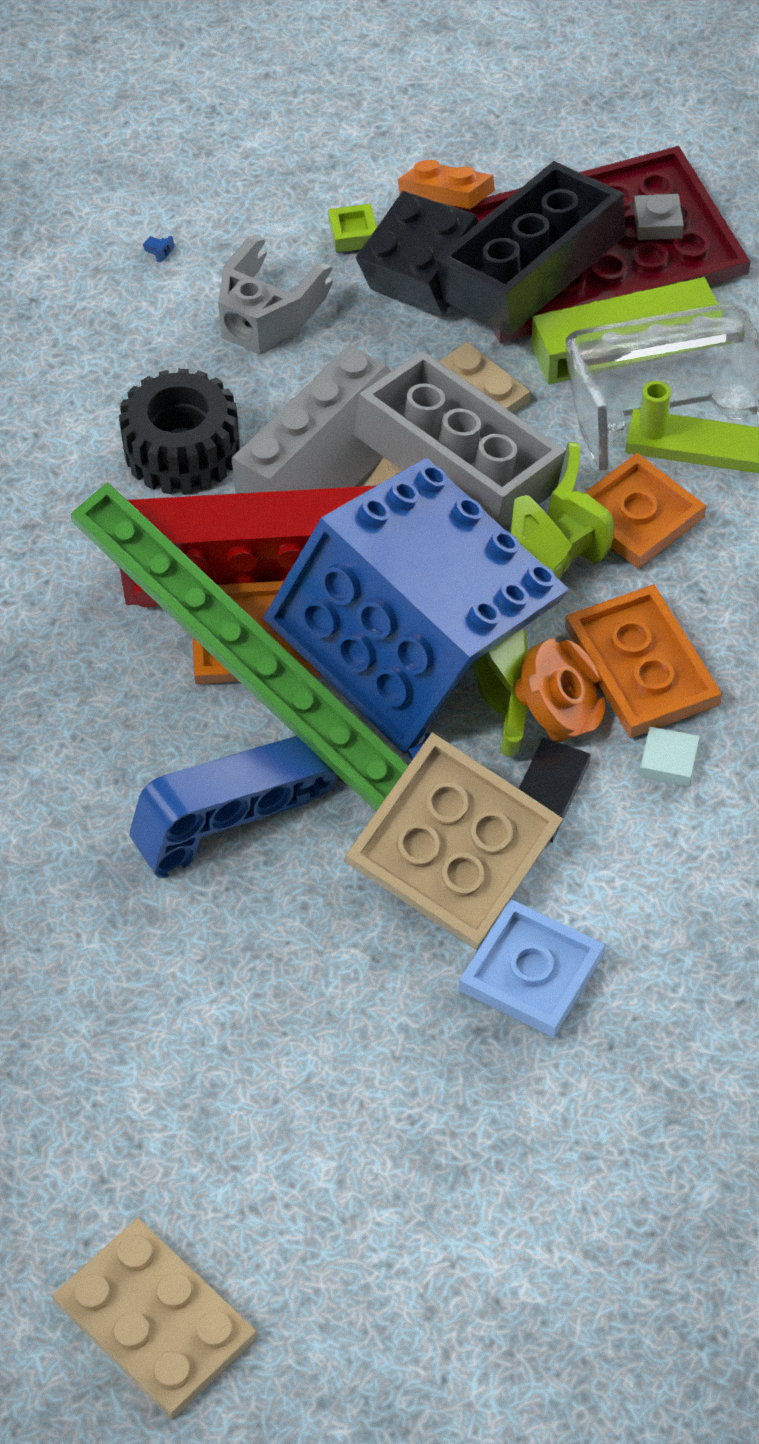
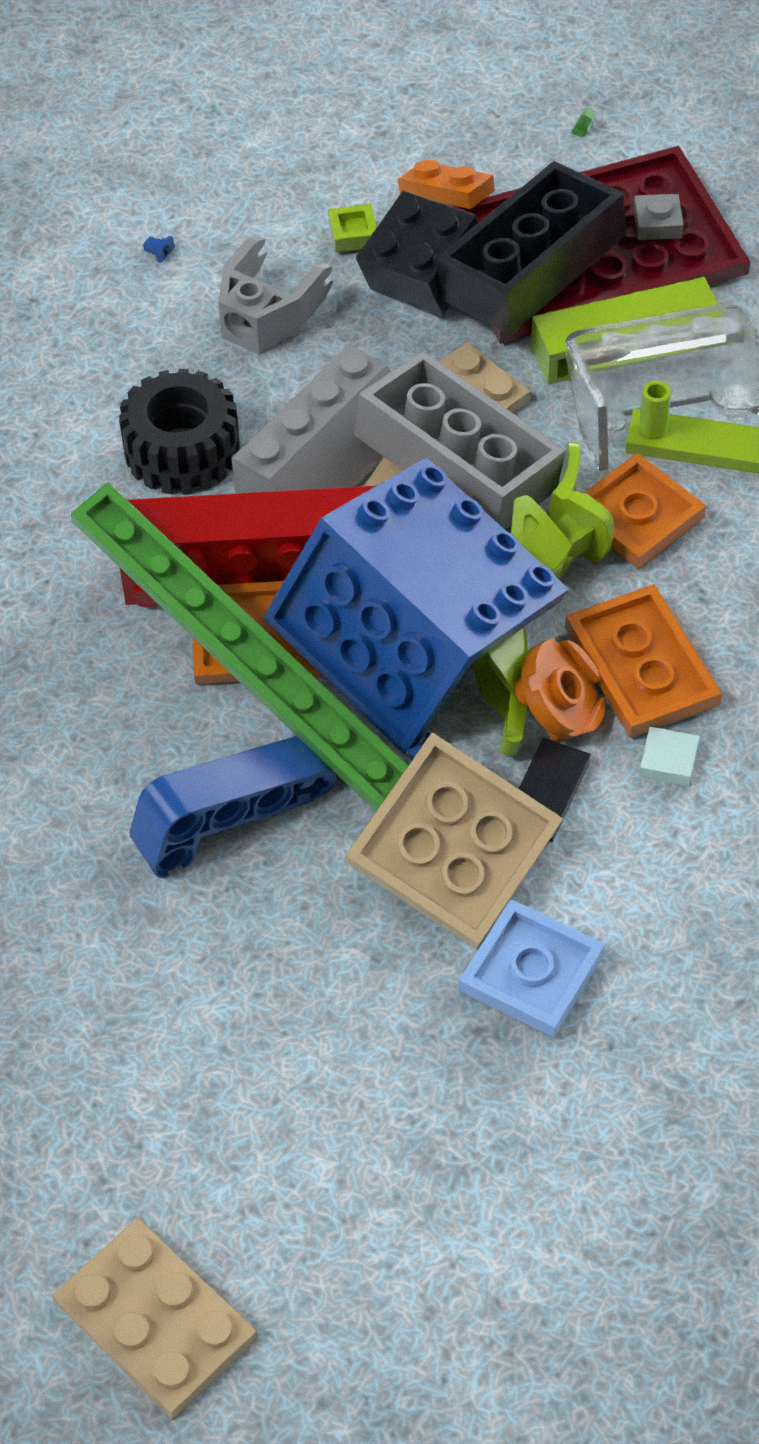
(584, 122): none -> bright green piece

